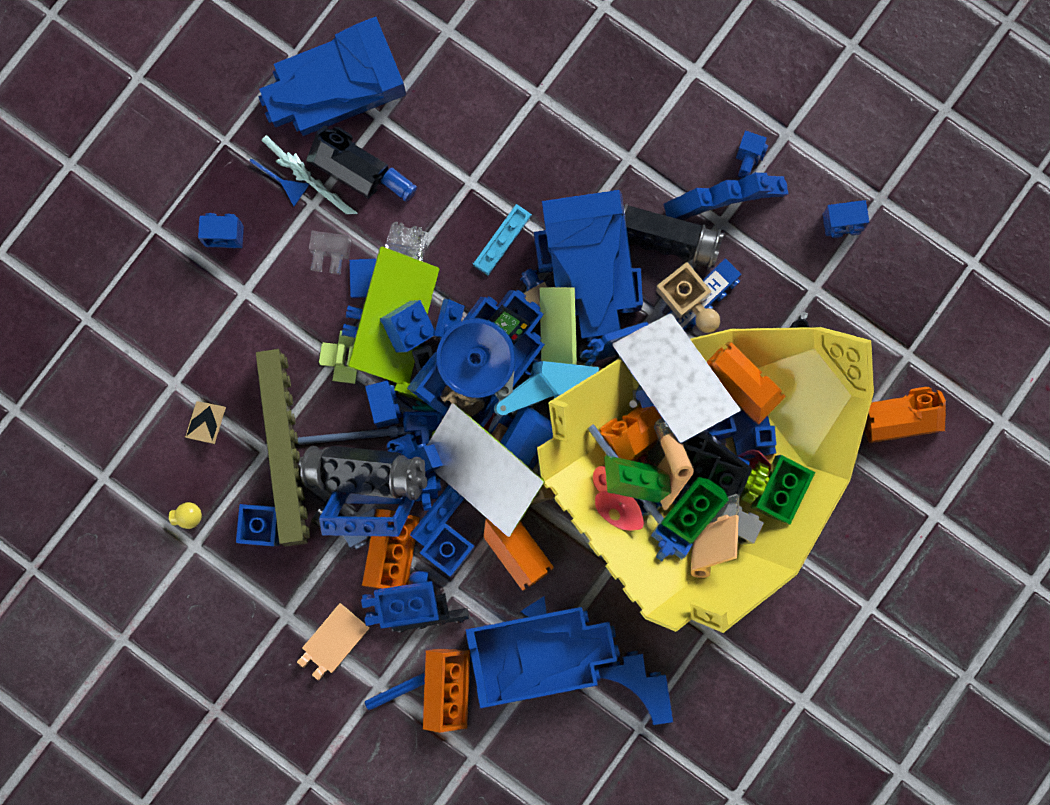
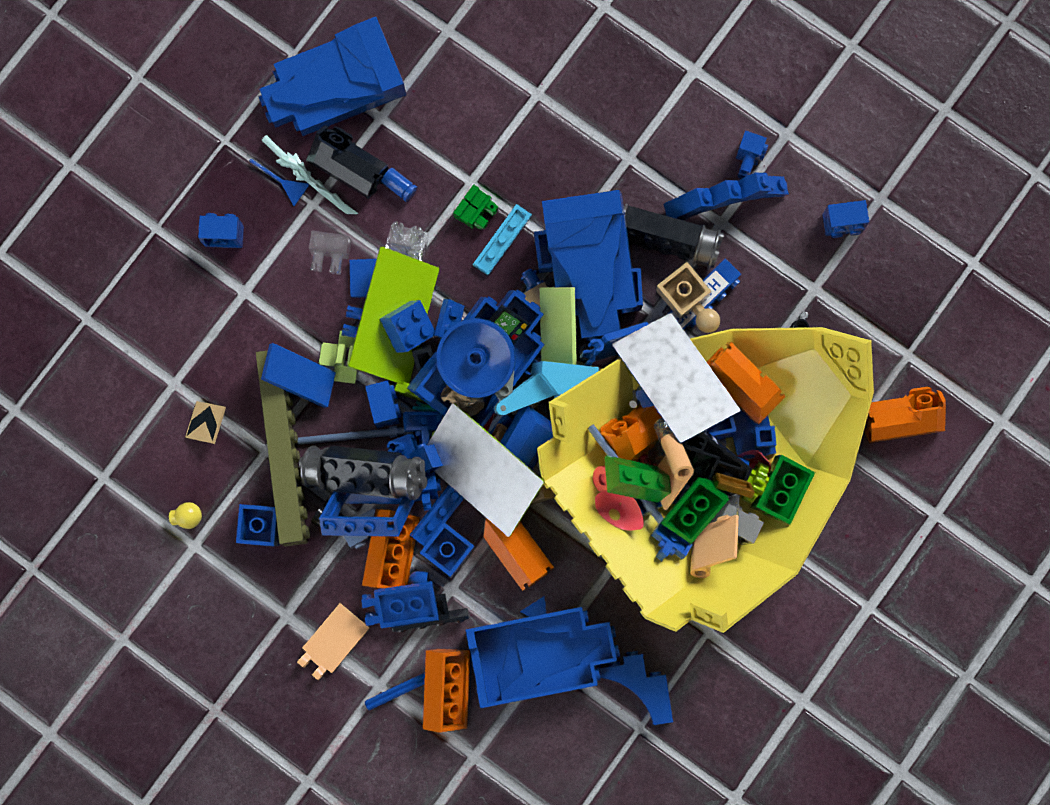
(298, 375): none -> blue tile
(473, 207): none -> green hips
(733, 485): none -> pearl gold tile

